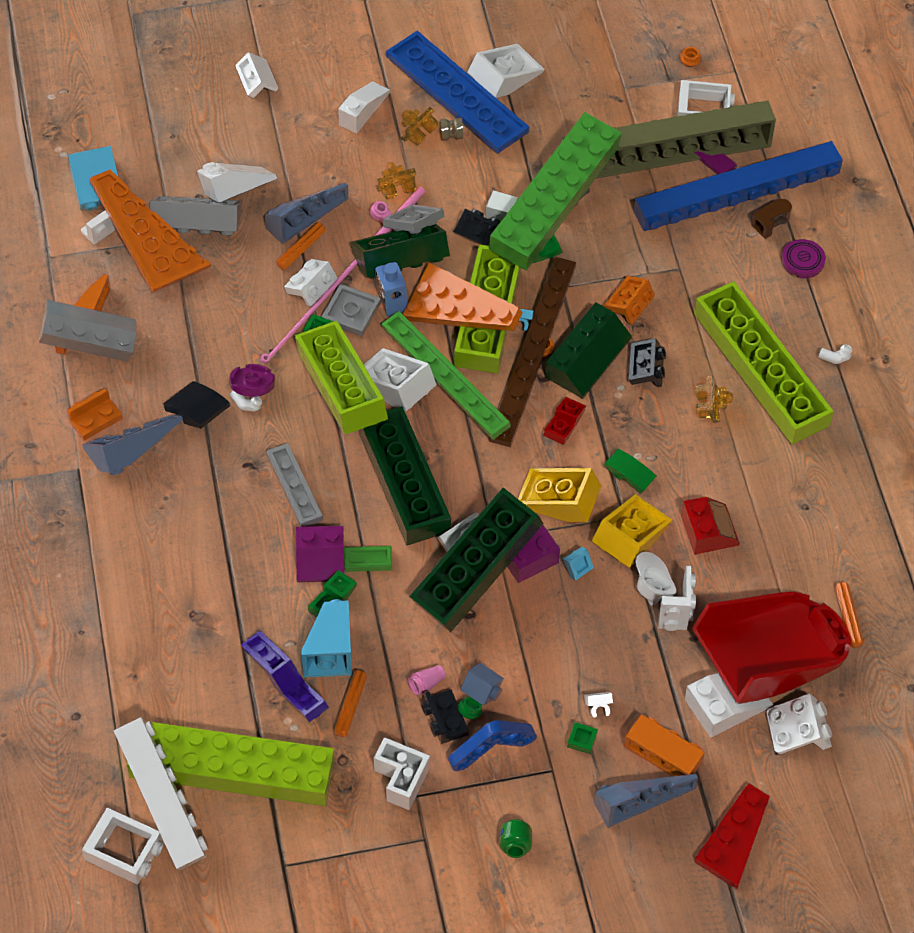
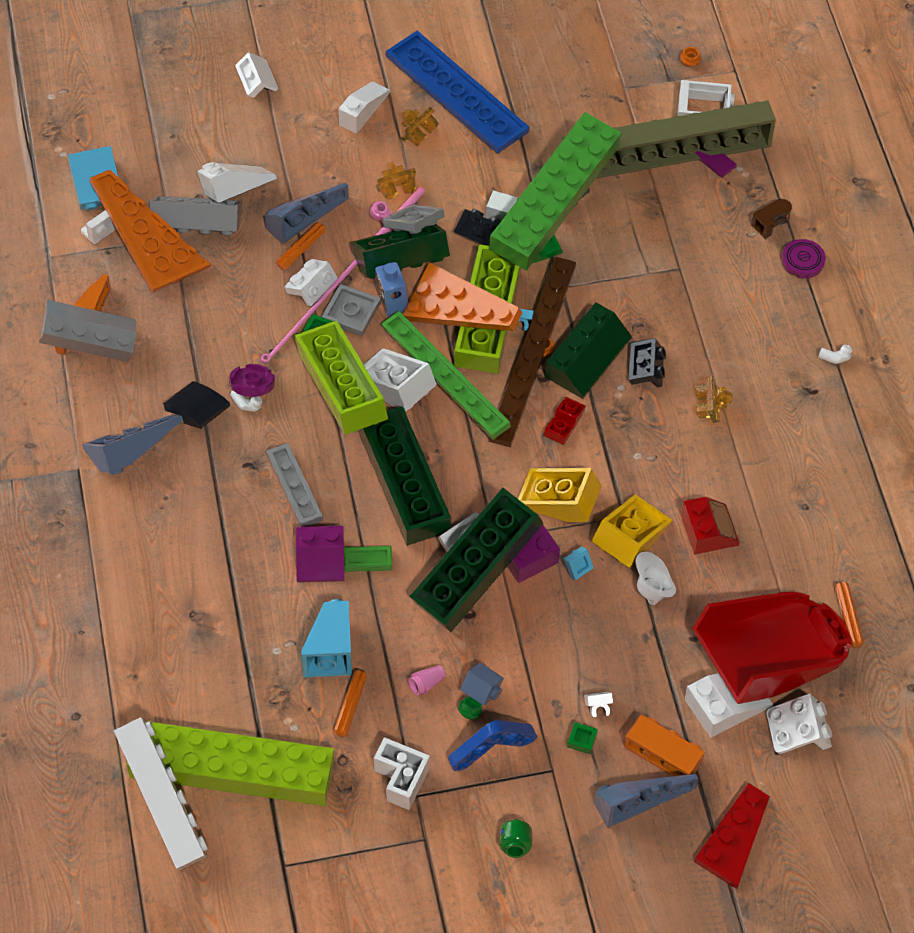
(93, 414): orange bracket -> none
(101, 834): white window -> none
(285, 676): dark purple bracket -> none
(337, 587): green slope -> none
(445, 717): black bracket -> none
(446, 128): dark tan wheel -> none
(504, 69): white slope -> none
(631, 298): orange bracket -> none
(633, 471): green slope -> none
(678, 611): white bracket -> none
(737, 186): blue brick -> none
(763, 362): lime brick -> none

